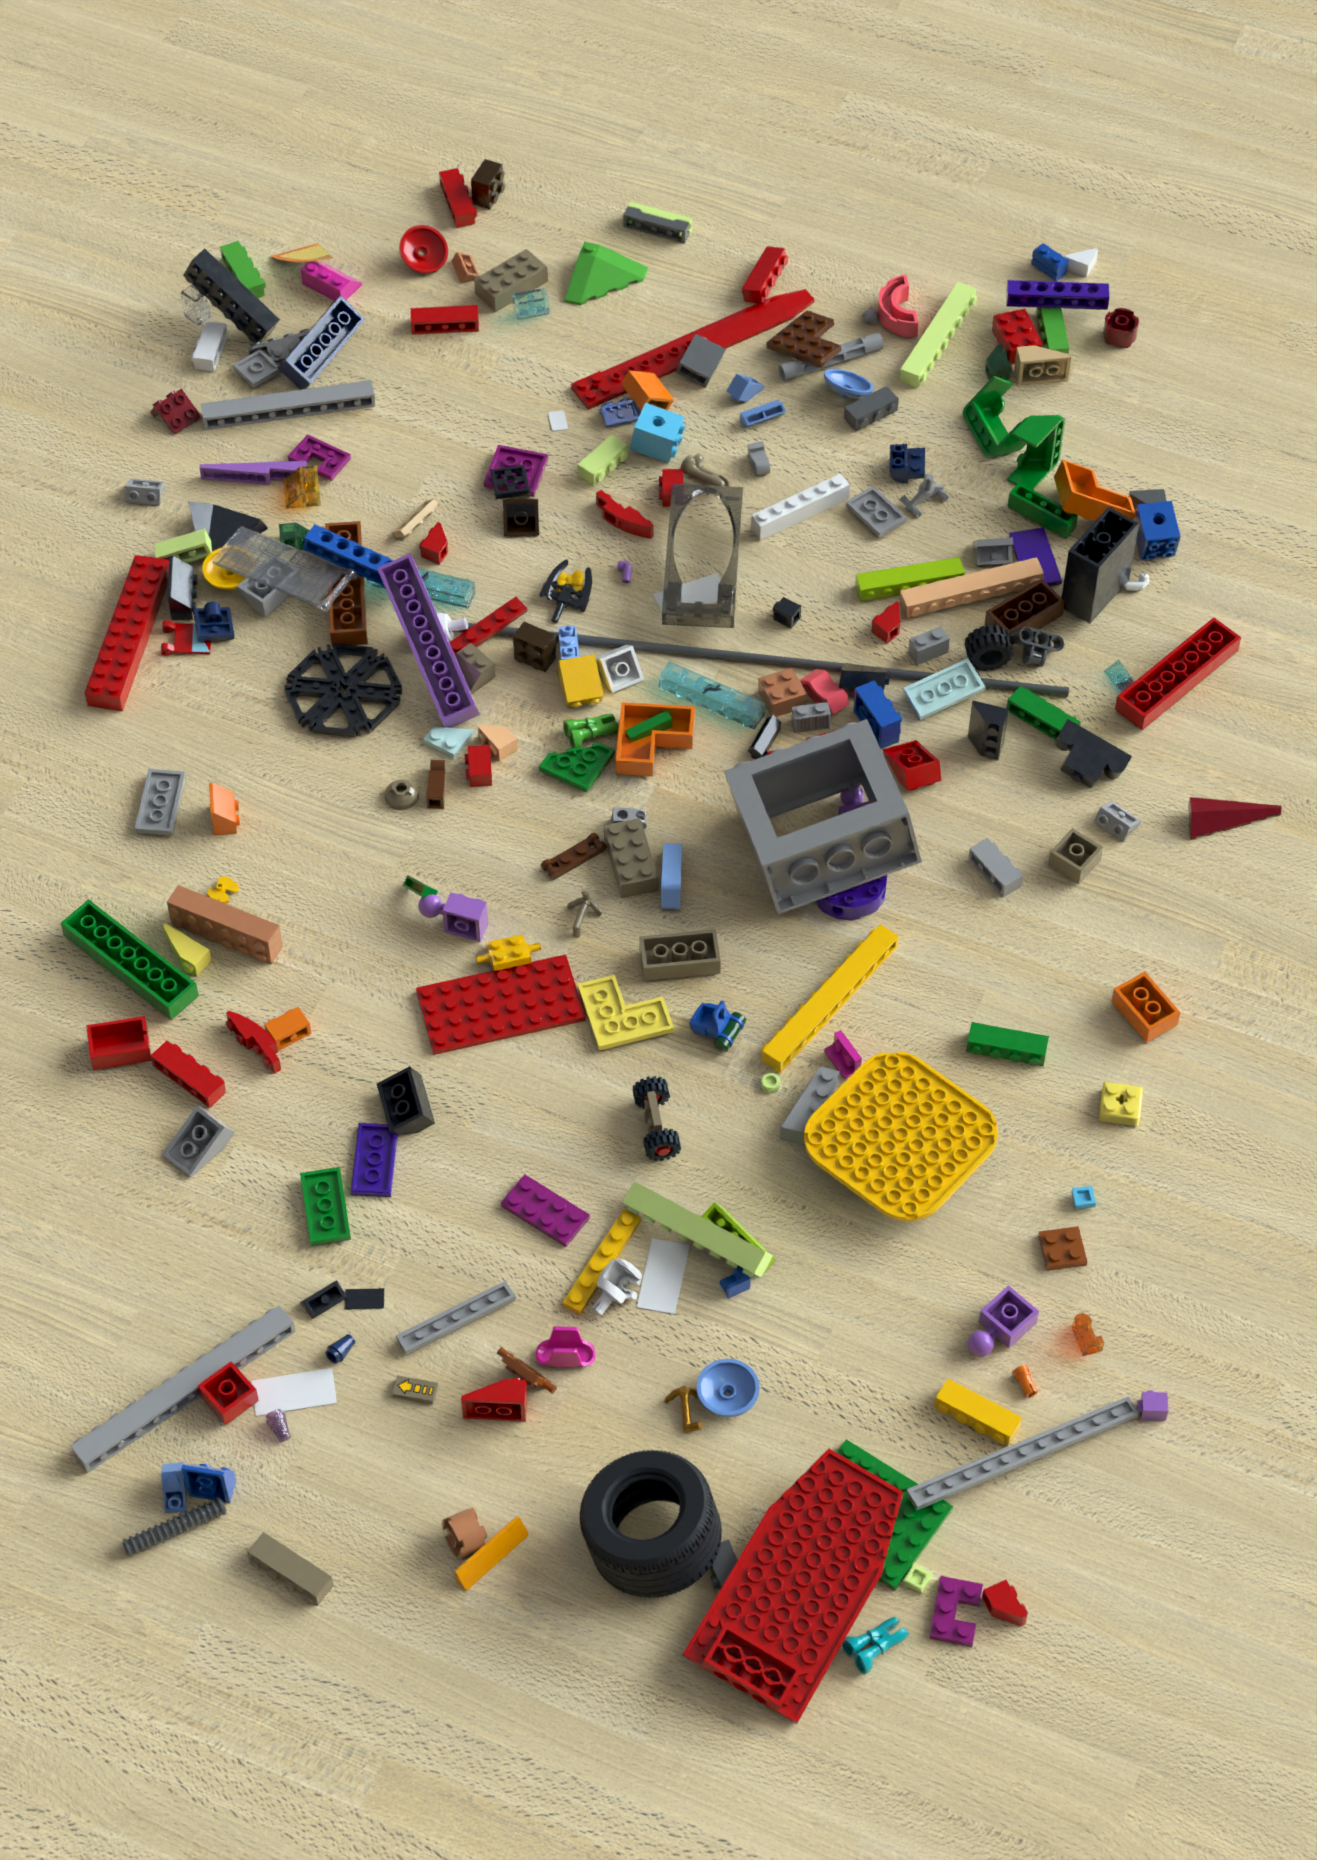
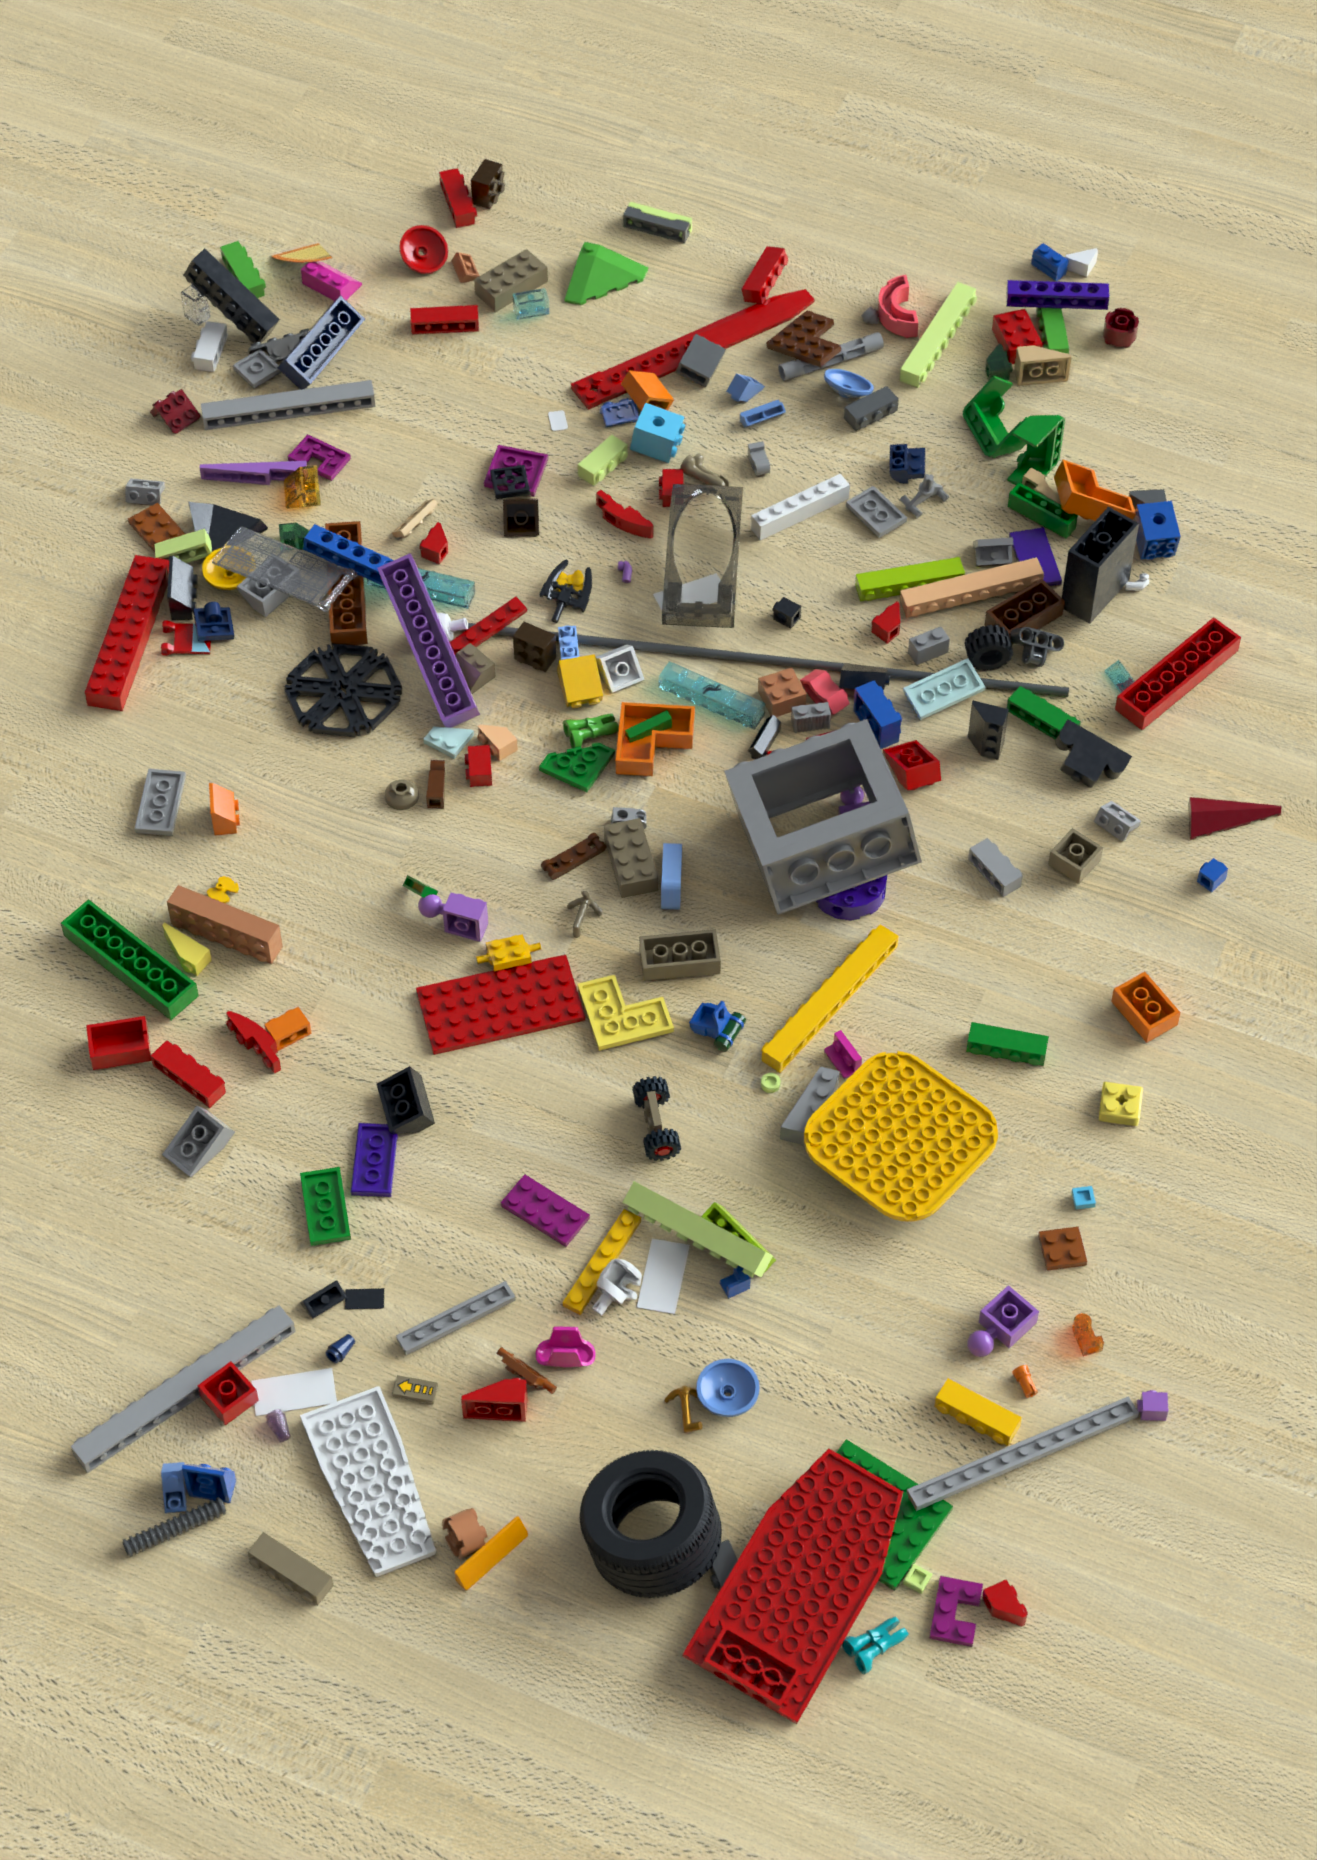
(155, 525): none -> dark orange plate
(371, 1479): none -> white wing
(1036, 481): none -> tan slope
(1212, 874): none -> blue brick

